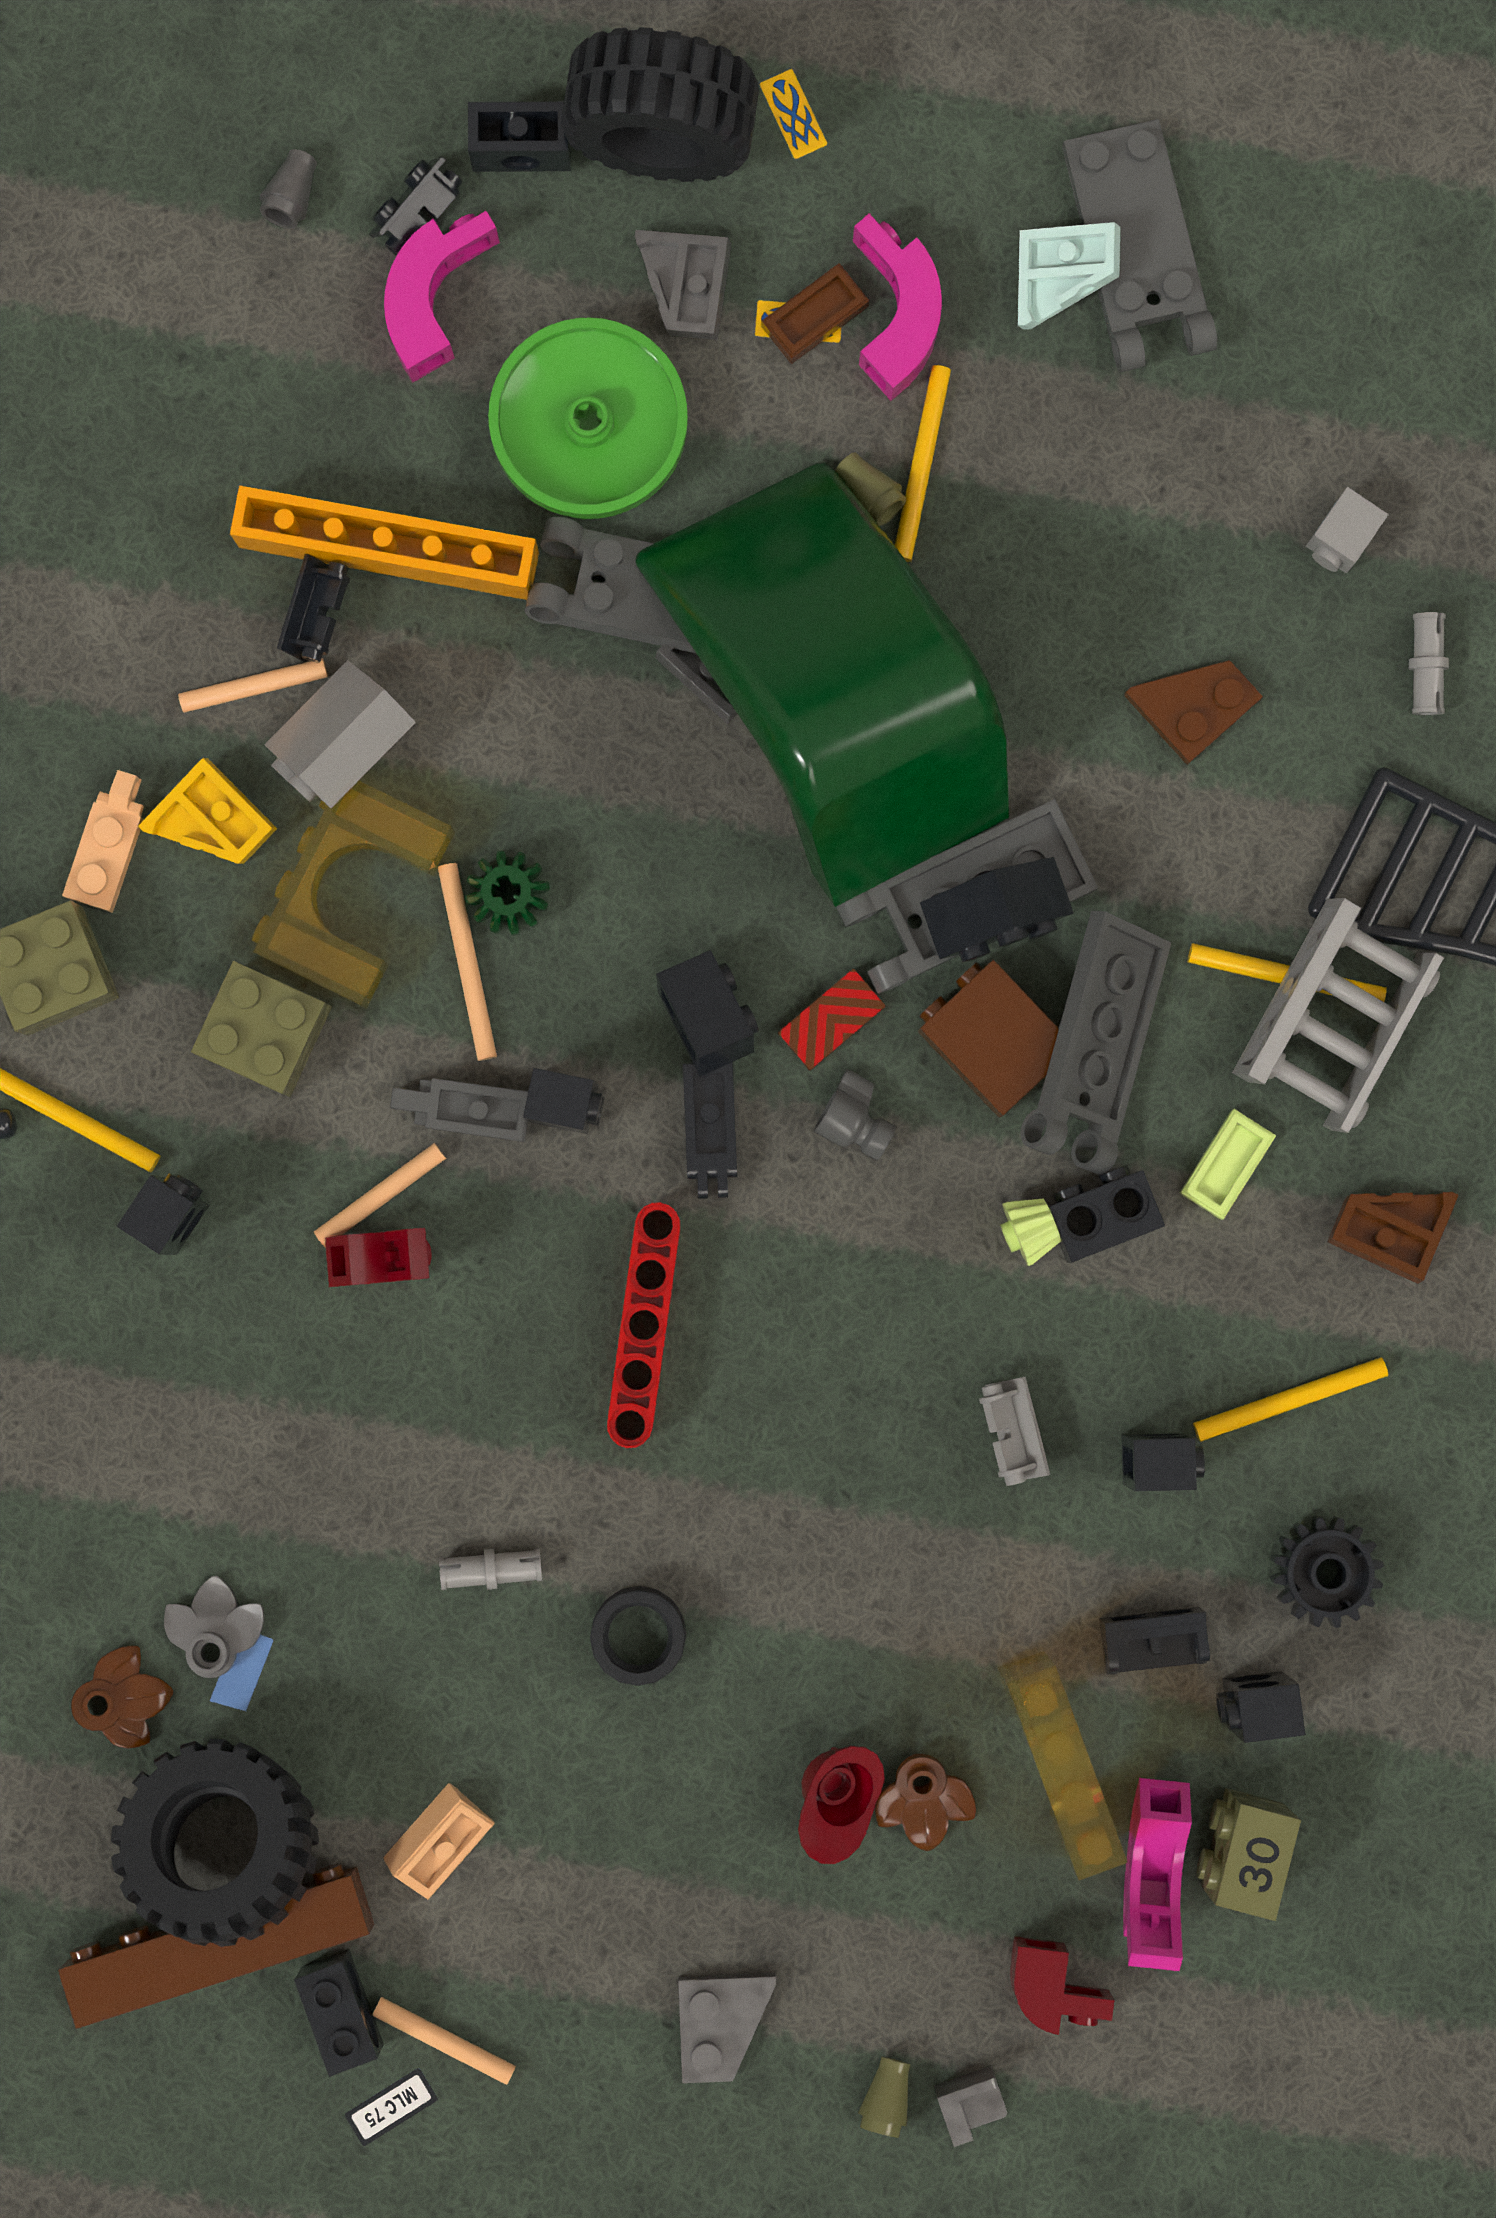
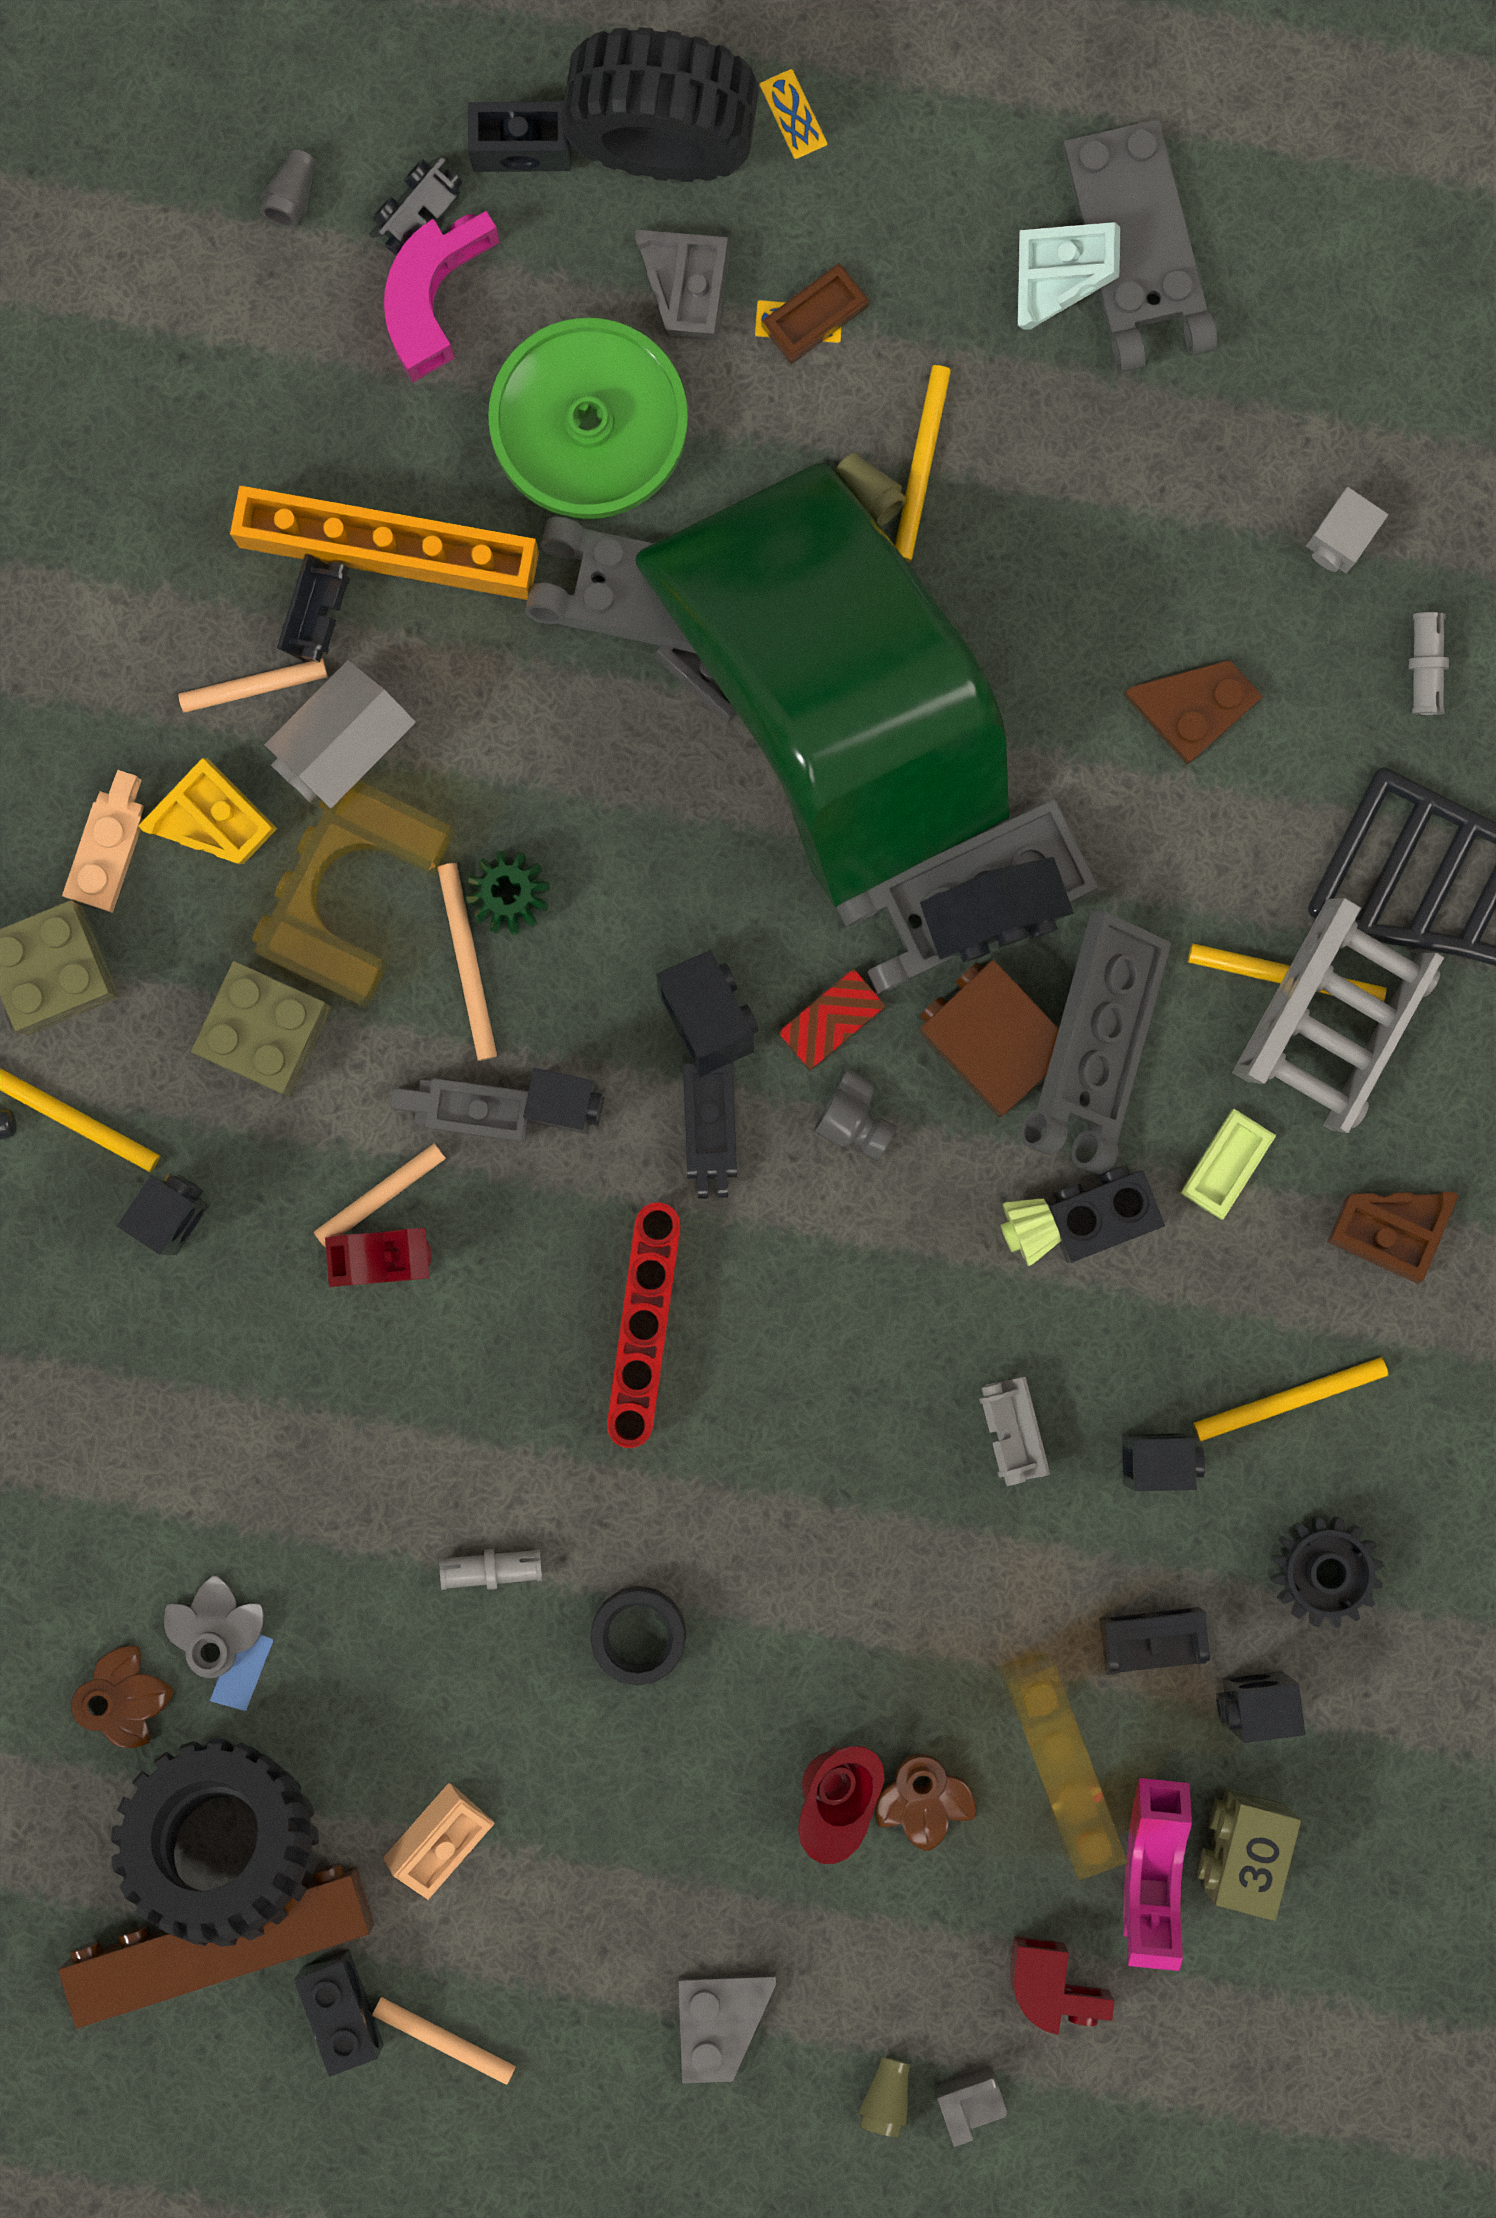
(391, 2107): sticker -> none
(907, 343): dark pink arch -> none

